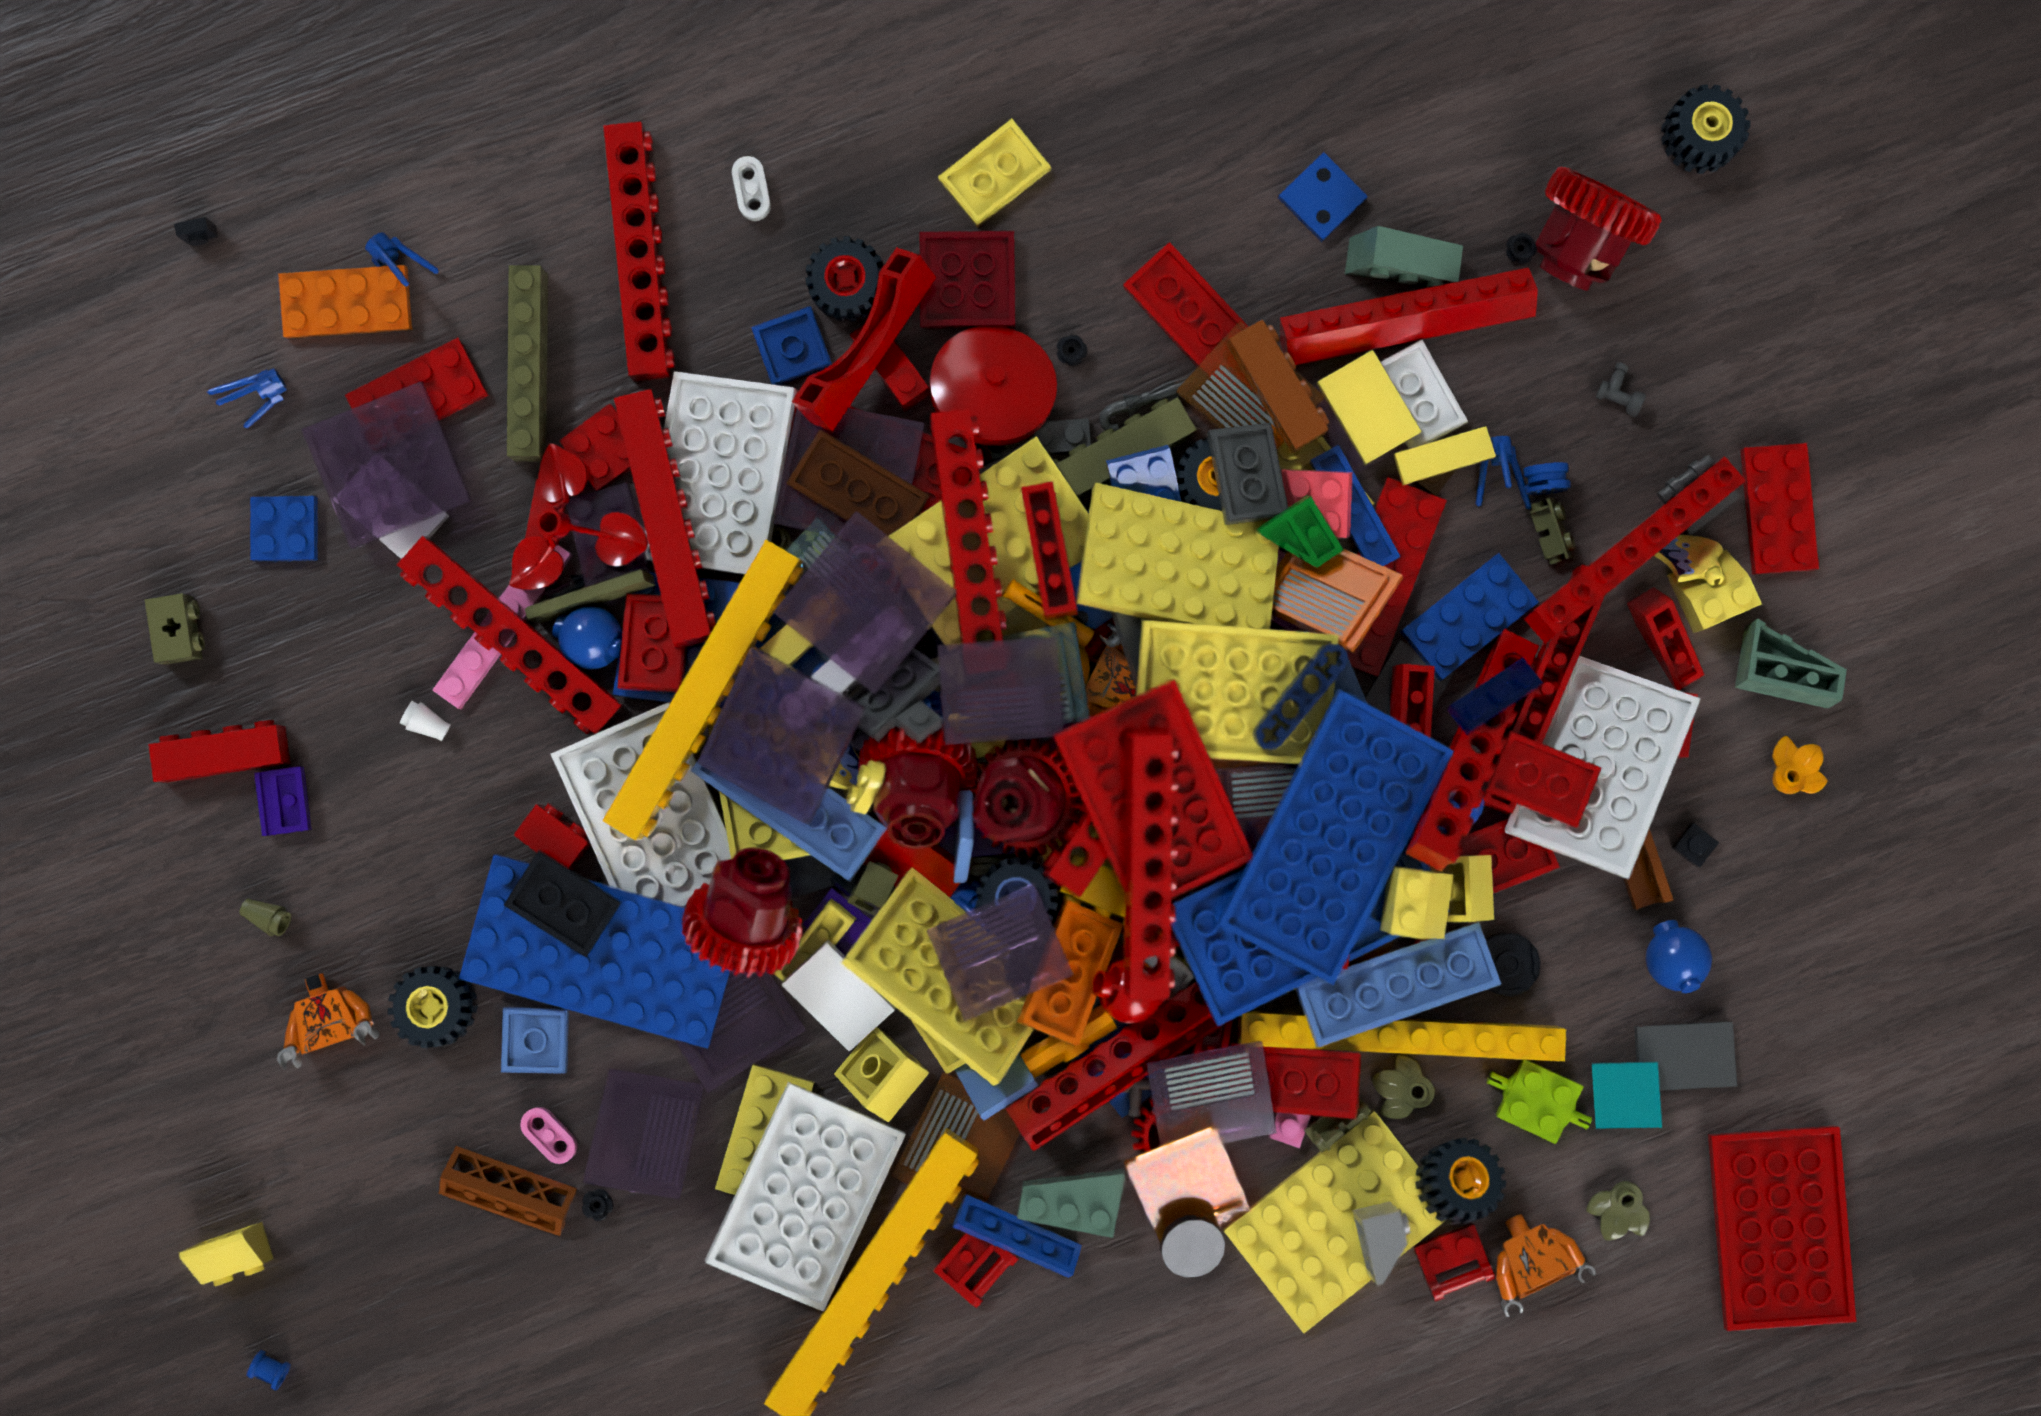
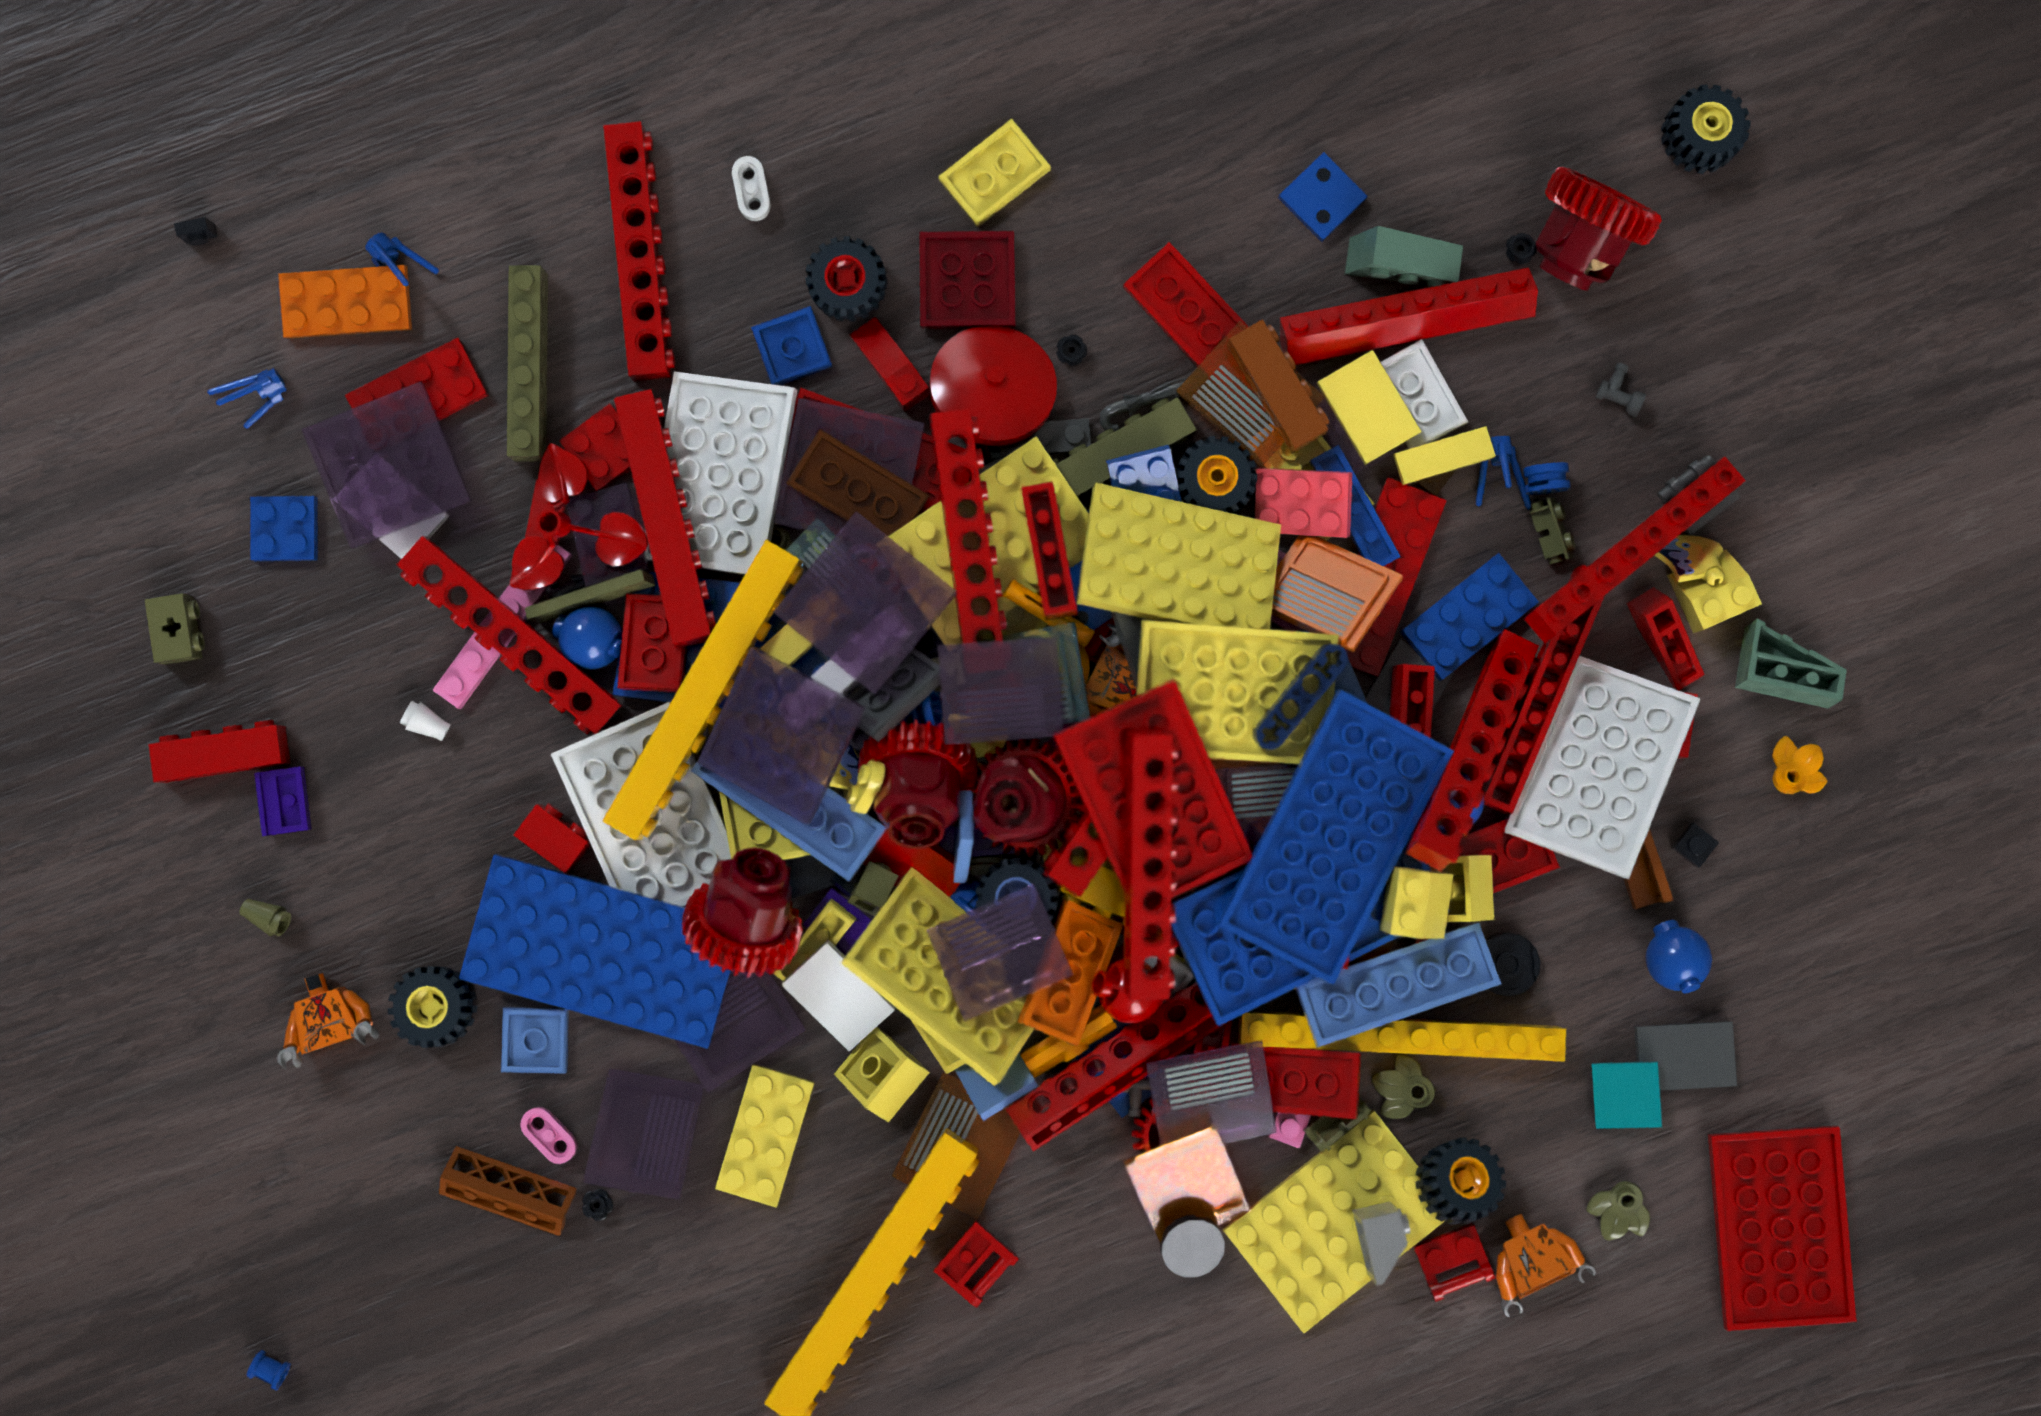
(228, 1254): light yellow slope -> none
(563, 903): black tile -> none
(805, 1197): white plate -> none
(899, 291): red arch -> none
(919, 721): dark grey plate -> none
(1017, 1236): blue plate -> none
(1074, 1202): sand green wedge -> none
(1247, 473): dark grey tile -> none
(1303, 533): green wing -> none
(1494, 696): clear blue plate -> none
(1539, 1100): lime plate -> none
(1543, 779): red tile -> none
(1779, 509): red plate -> none

